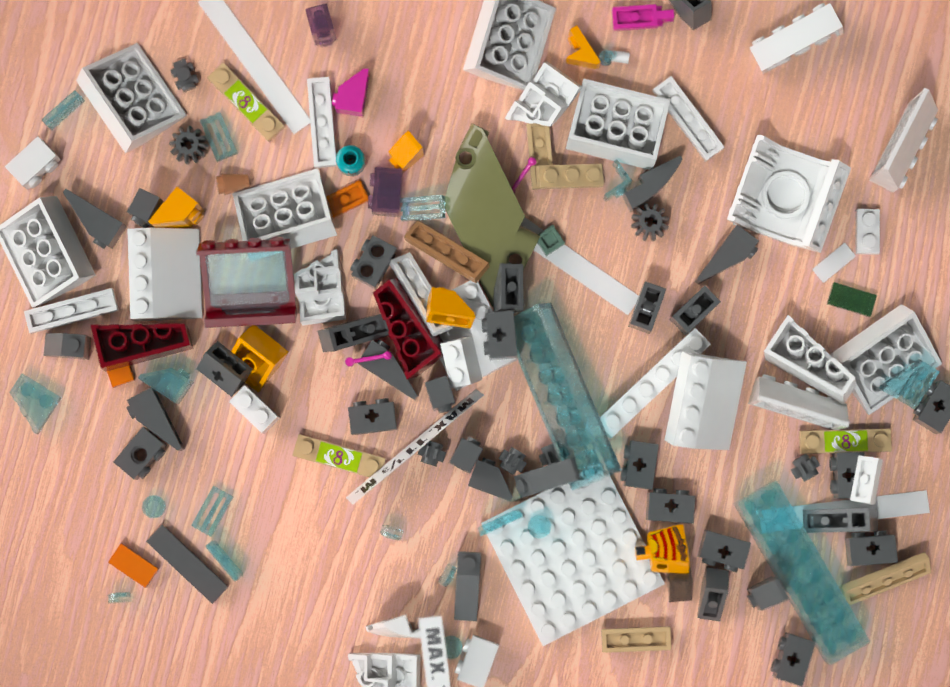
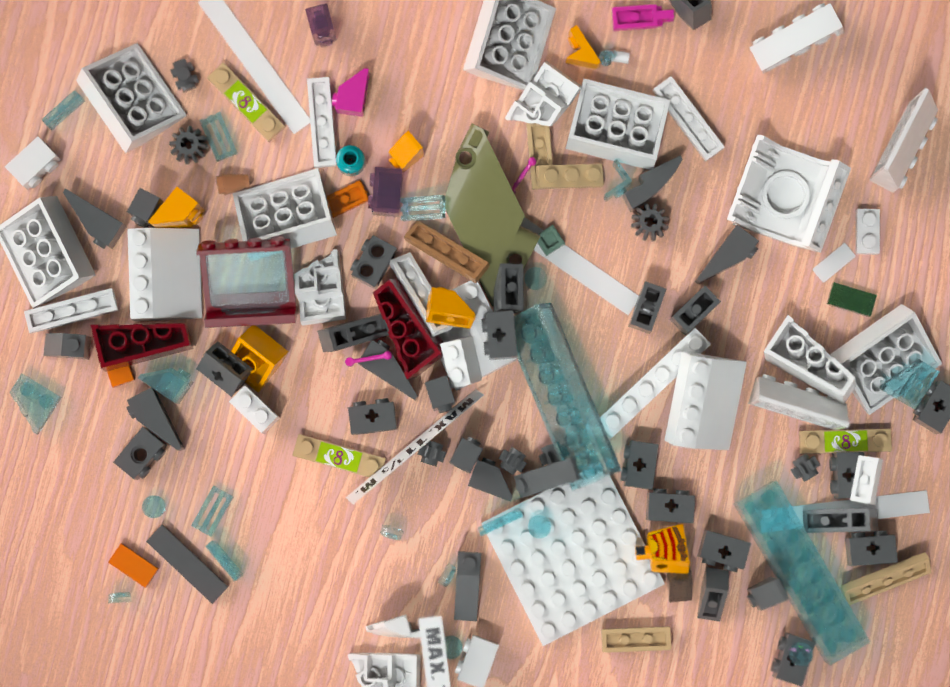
(535, 278): none -> clear light blue tile
(800, 654): none -> clear light blue tile

